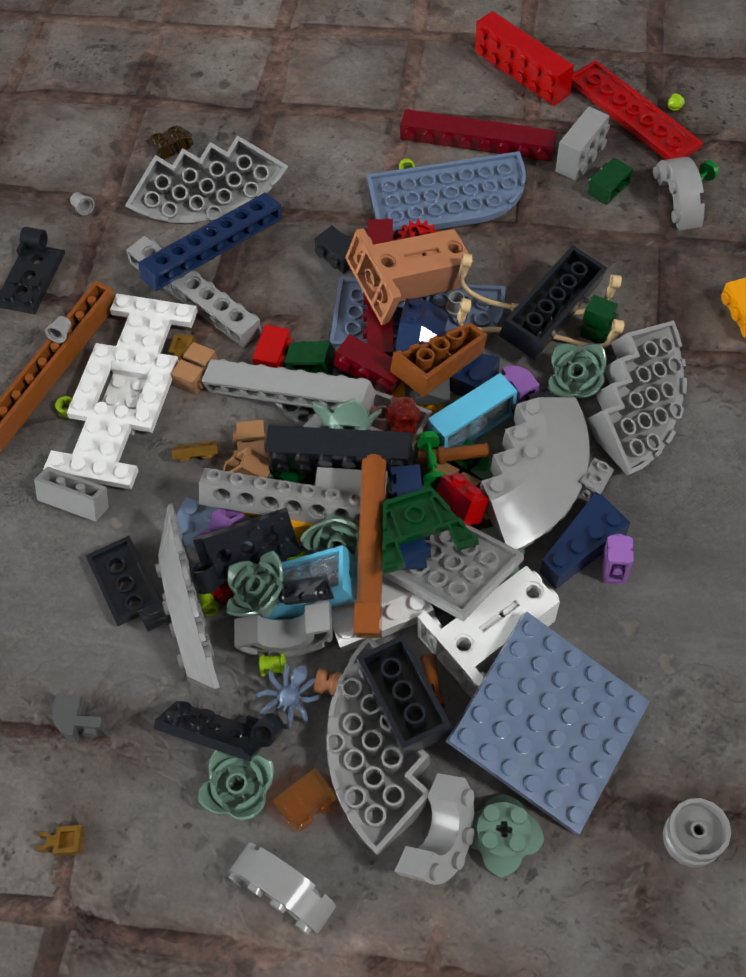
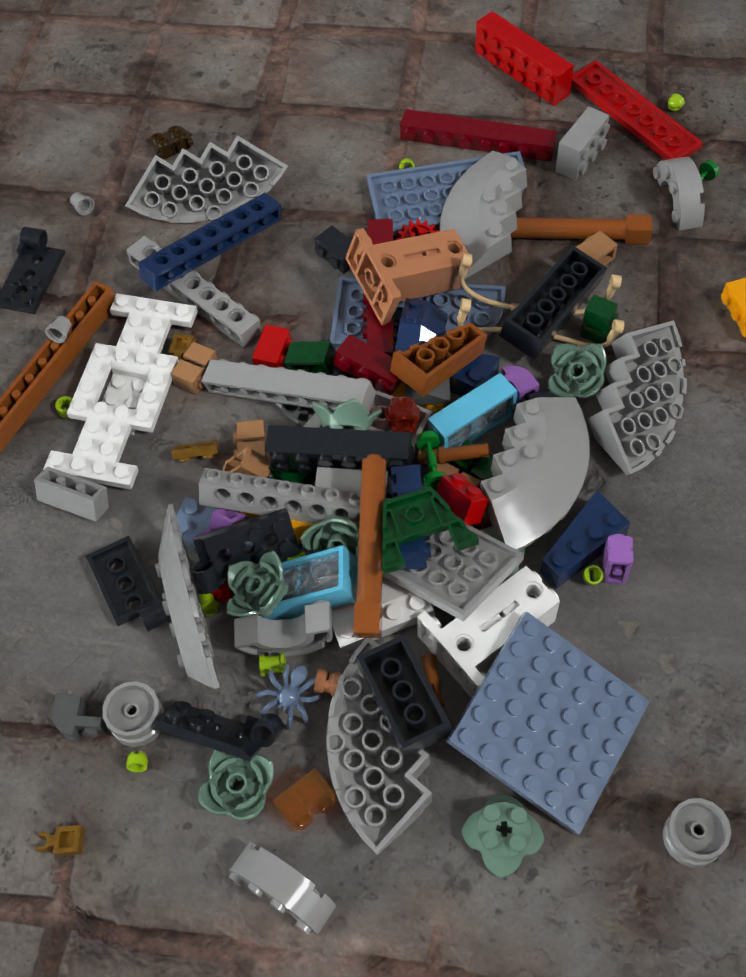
(132, 713): none -> light grey wheel
(137, 762): none -> lime hinge
(306, 590): black hinge -> none
(448, 836): light grey brick -> none
(453, 303): light grey piece -> none
(485, 208): none -> light grey brick
(595, 478): light grey hinge -> none
(597, 575): none -> lime hinge
(599, 247): none -> medium nougat piece
(611, 177): dark green piece -> none
(633, 229): none -> dark orange brick

